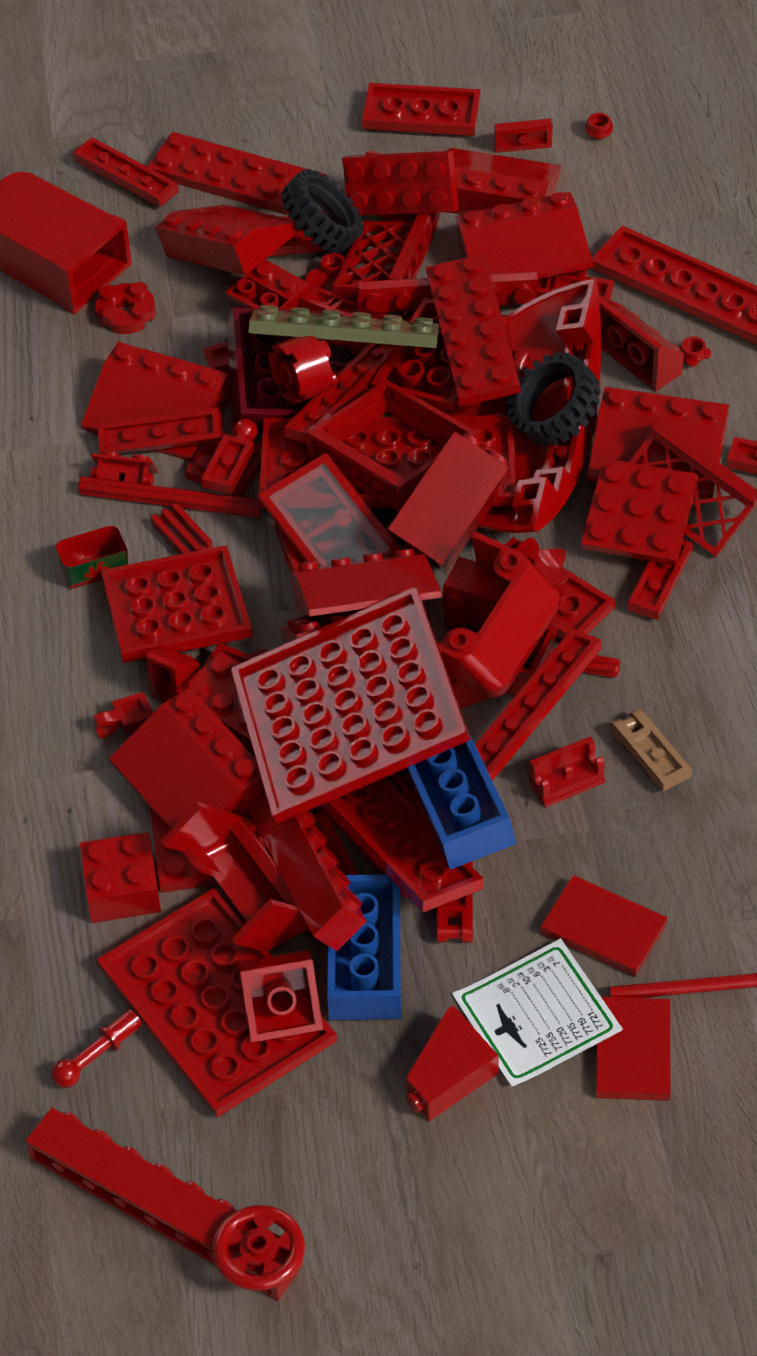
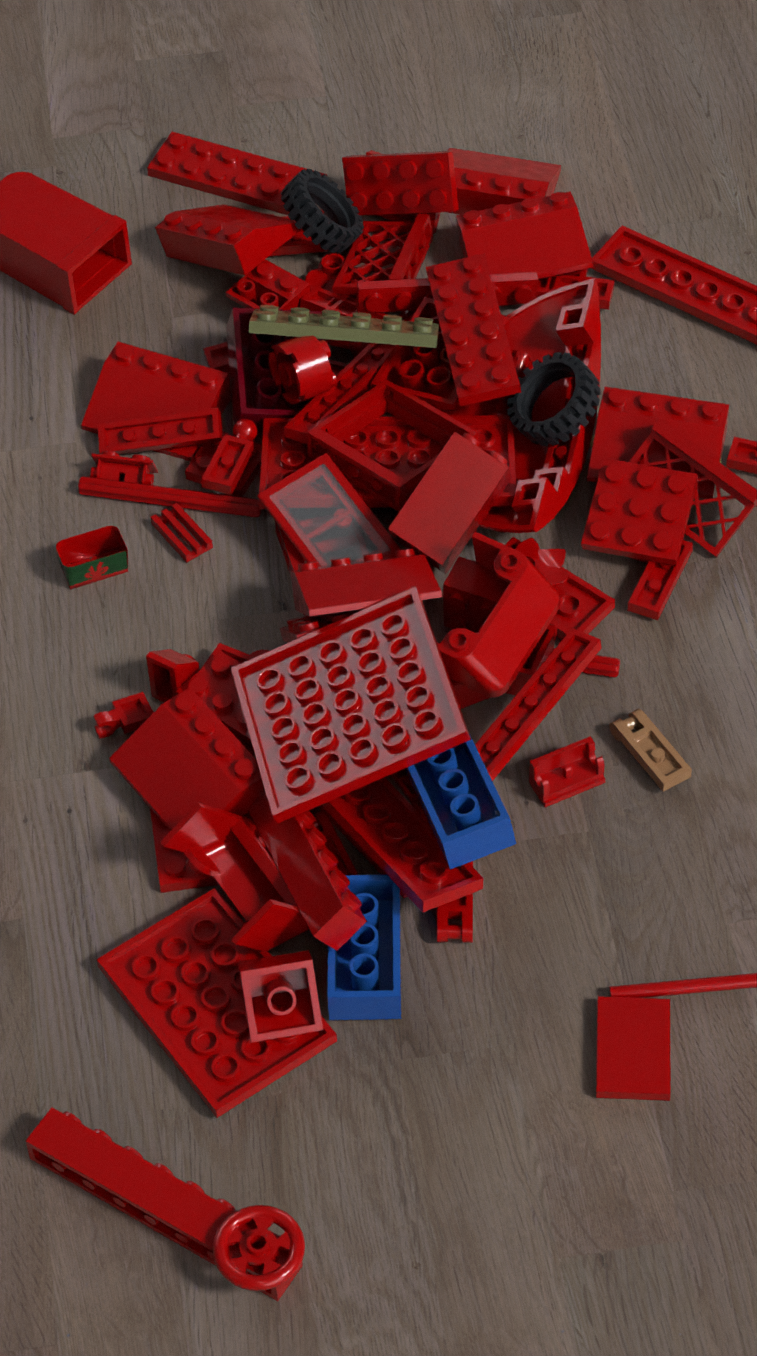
(67, 1072): red pin -> none
(120, 877): red brick -> none
(125, 172): red plate -> none
(136, 297): red plate -> none
(176, 603): red plate -> none
(421, 109): red plate -> none
(449, 1066): red slope -> none
(523, 135): red plate -> none
(537, 1012): white sticker -> none
(599, 126): red plate -> none
(604, 925): red tile -> none
(638, 346): red slope -> none
(694, 350): red plate -> none

